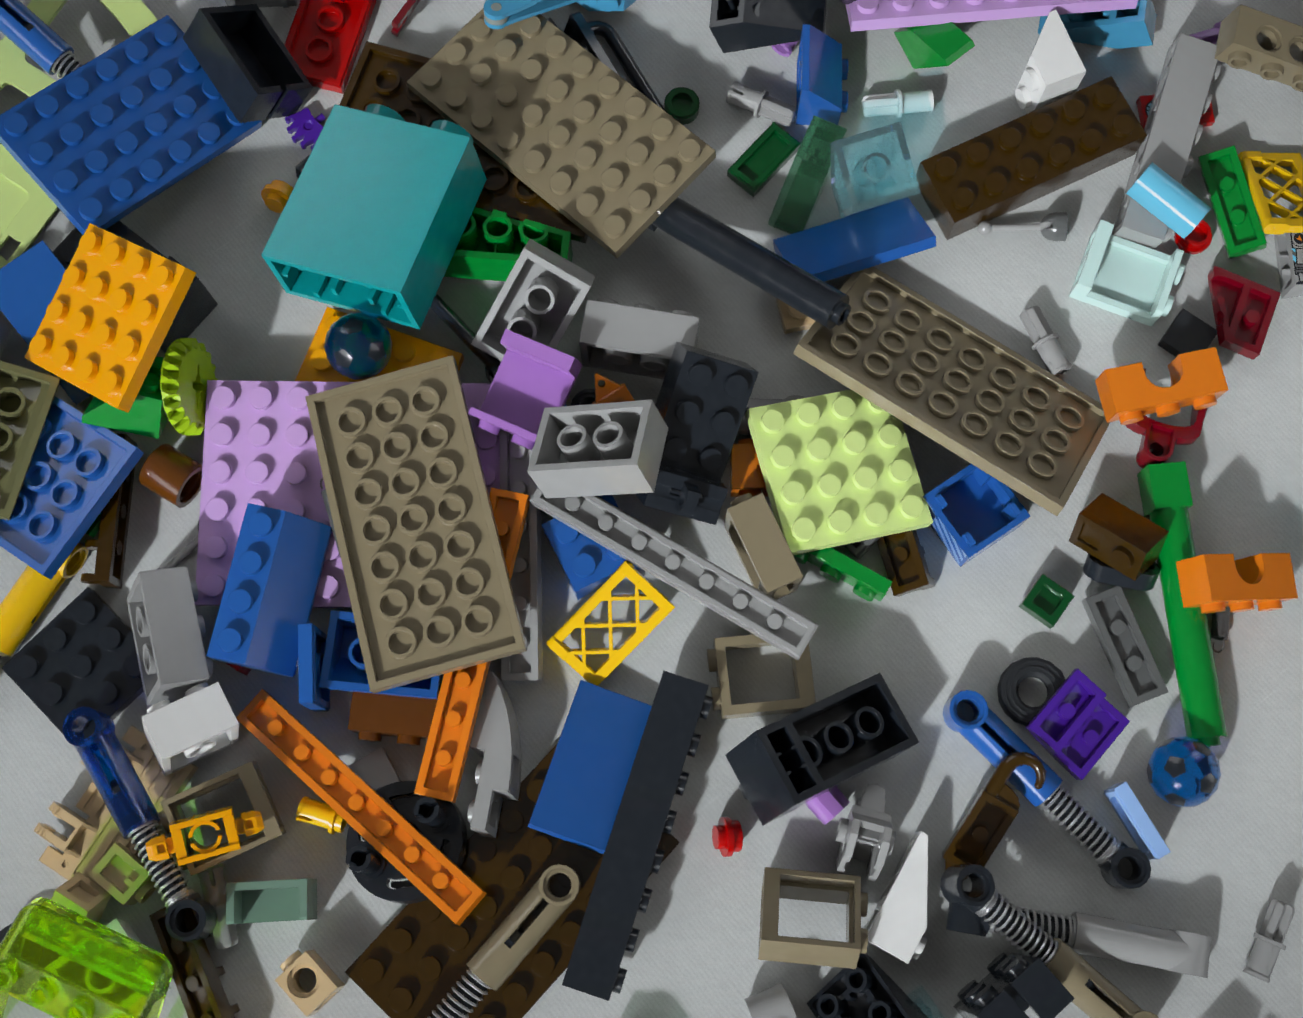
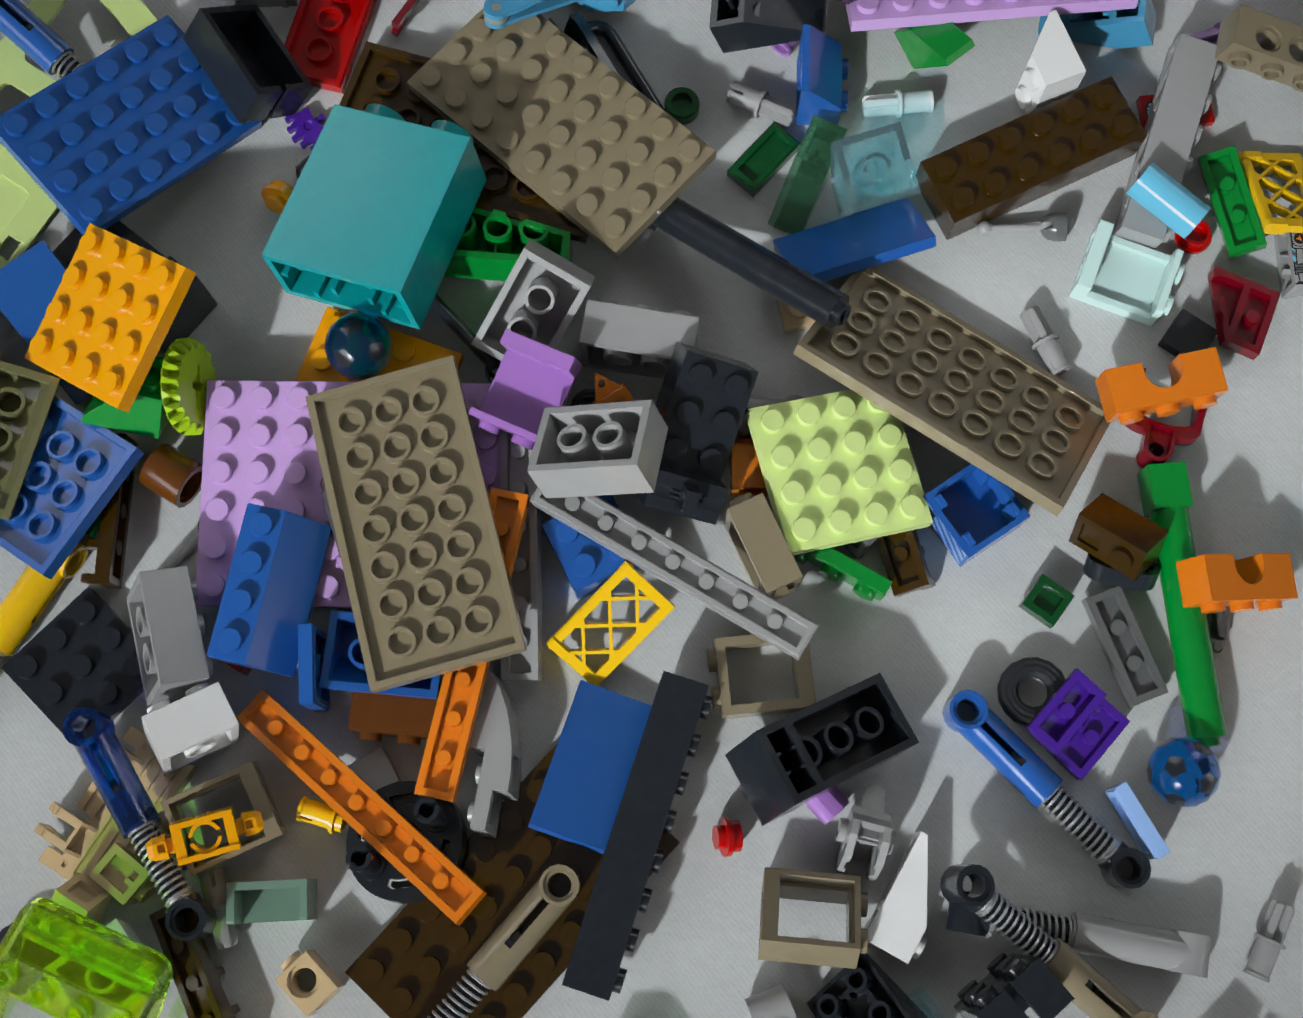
(990, 814): dark brown plate -> none

